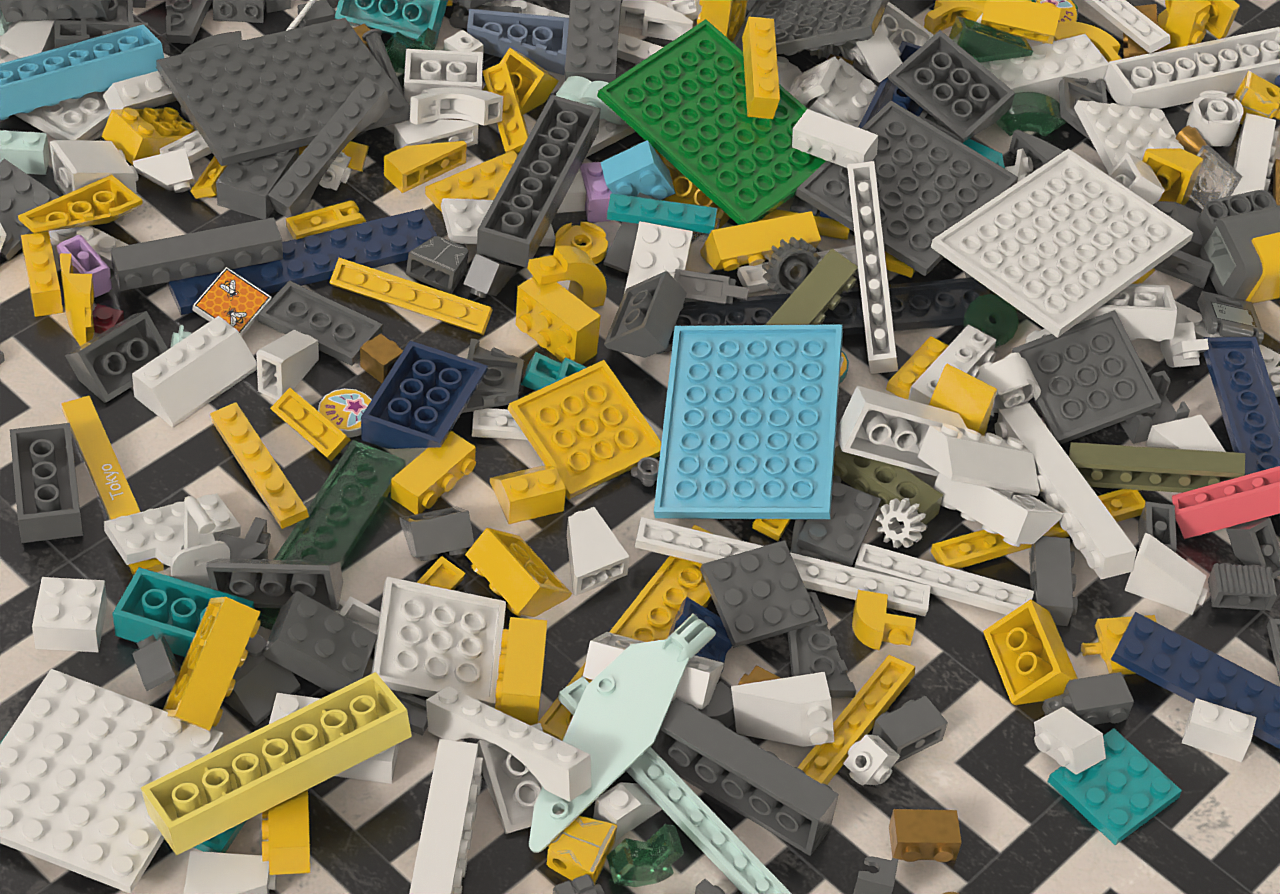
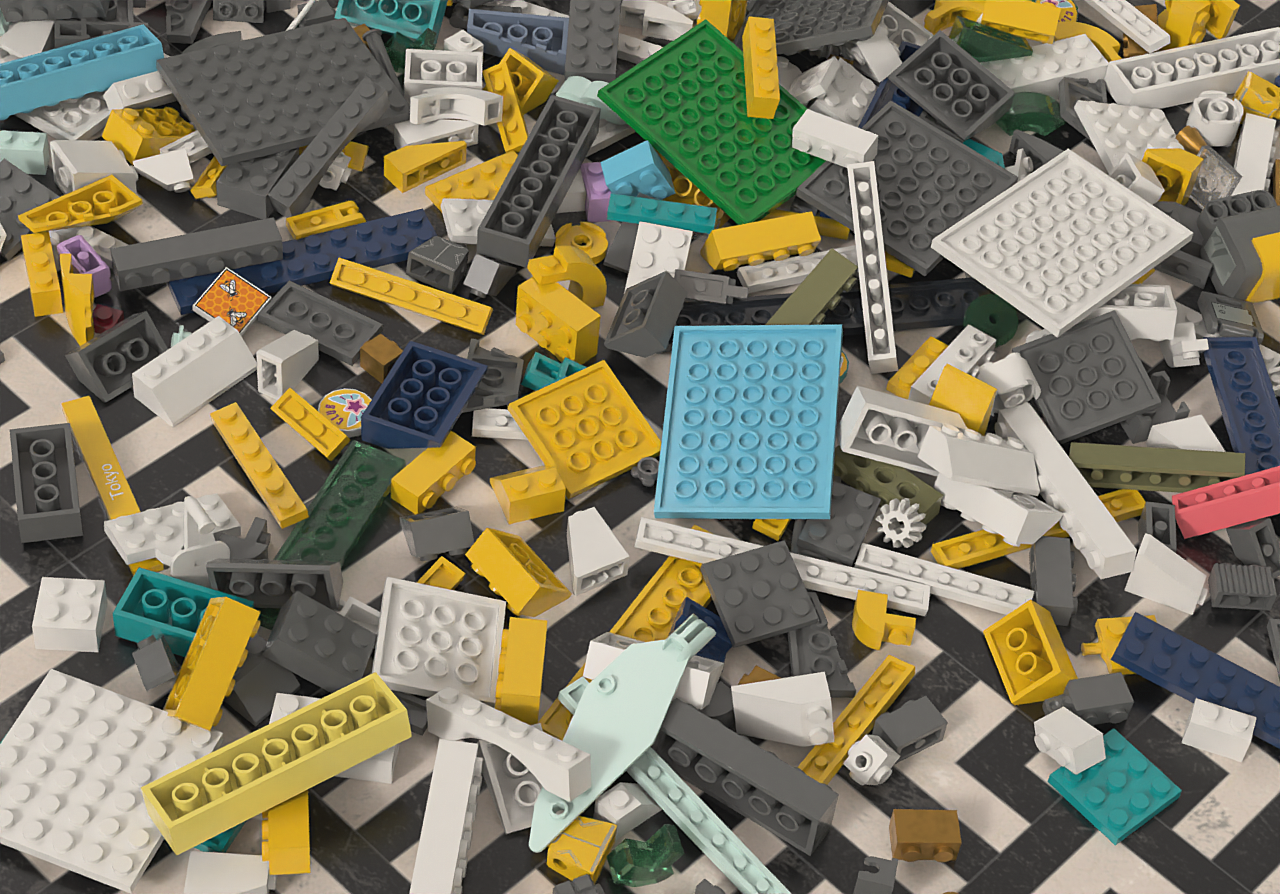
(779, 272): dark grey gear -> none

